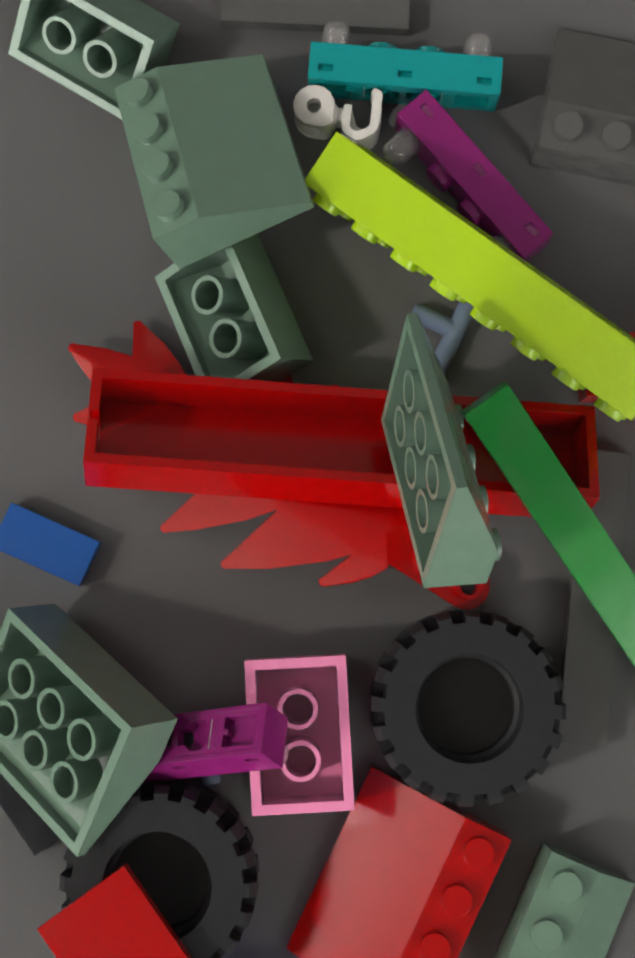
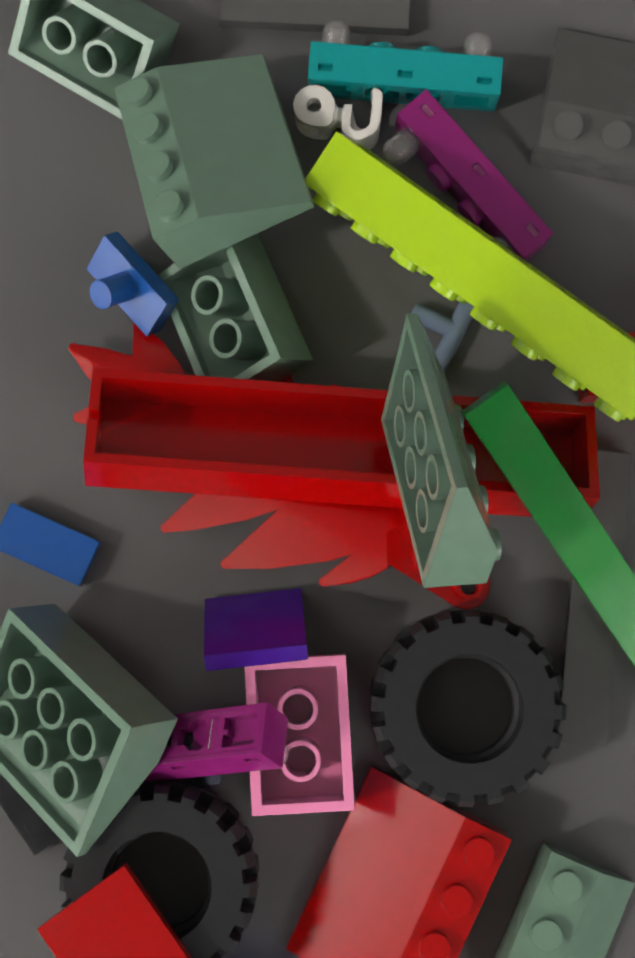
(130, 283): none -> blue tile
(254, 629): none -> dark purple tile

